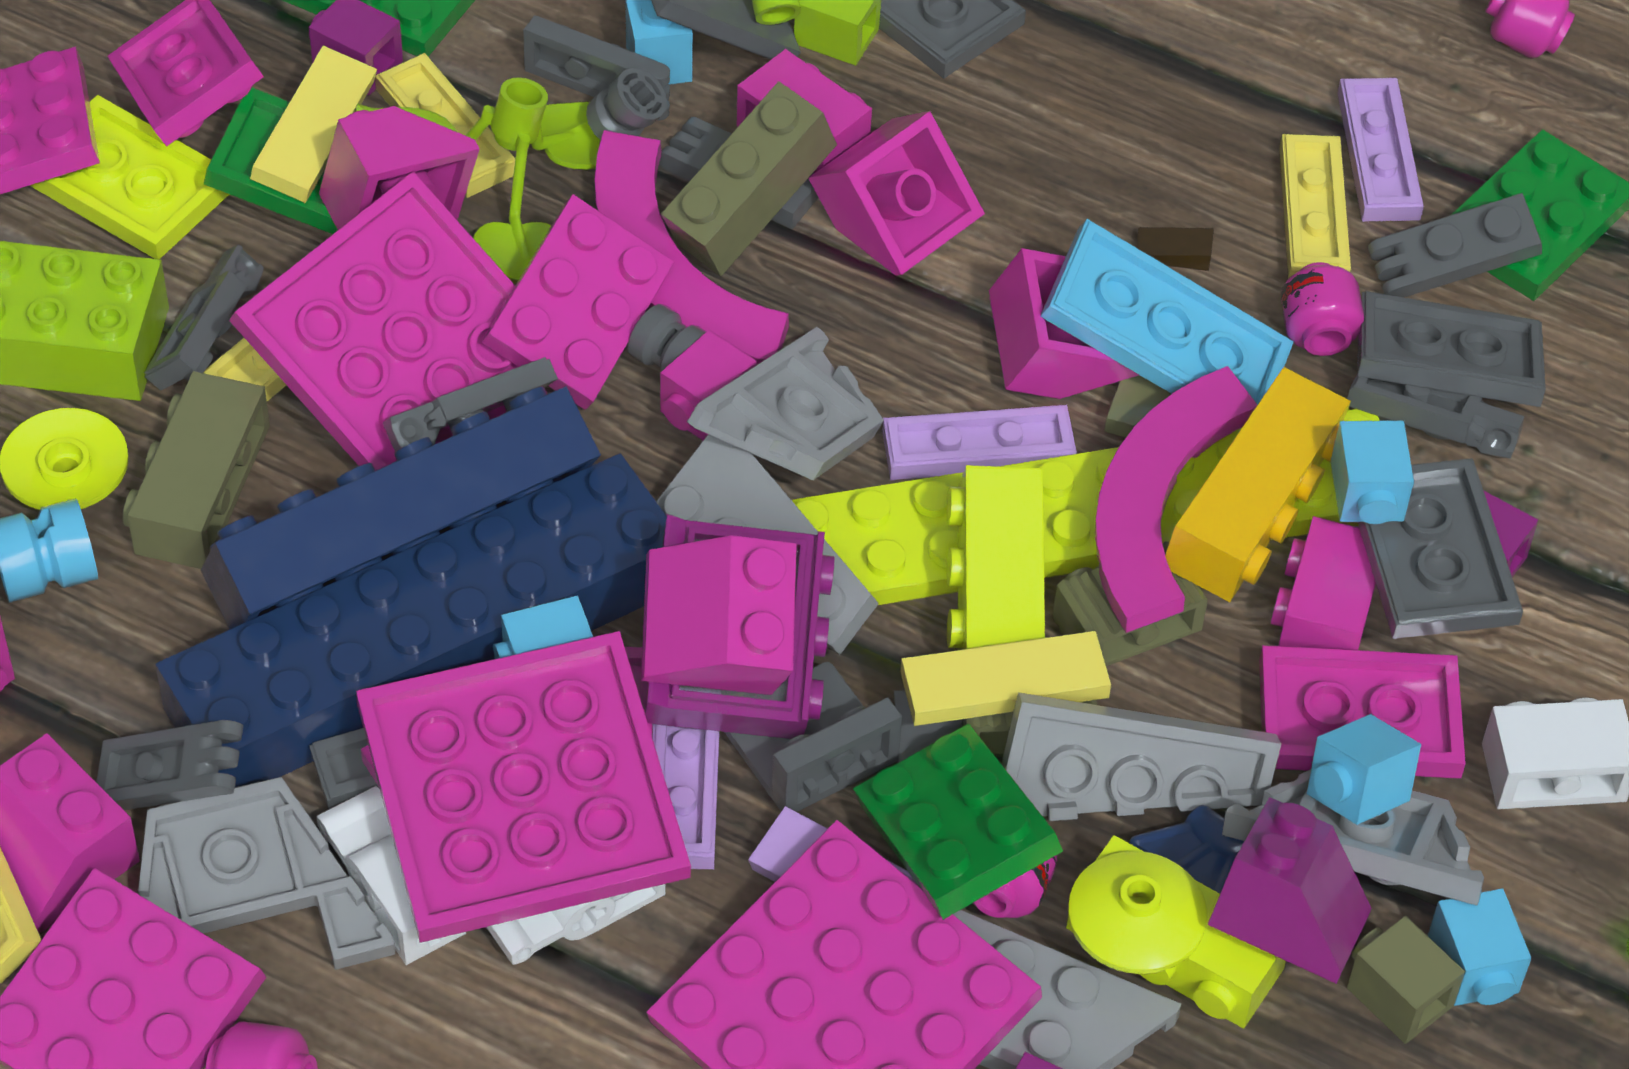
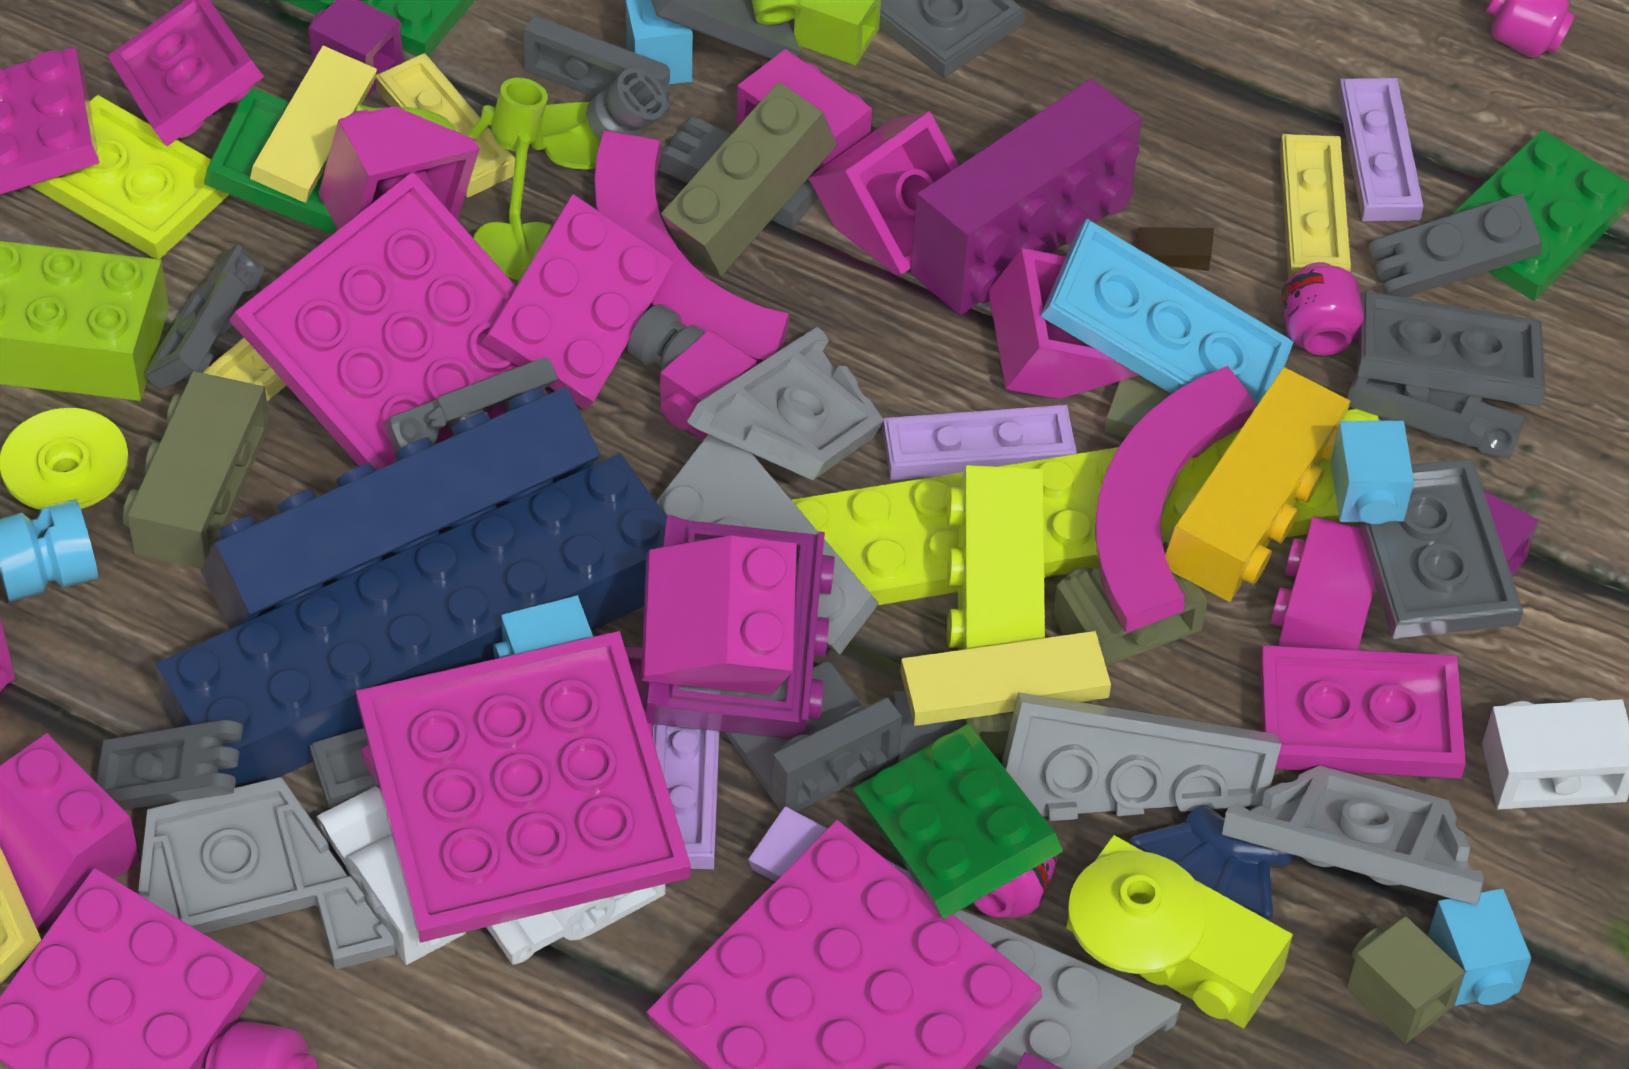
(1025, 194): none -> magenta brick
(1294, 892): magenta slope -> none
(1363, 769): medium azure brick -> none

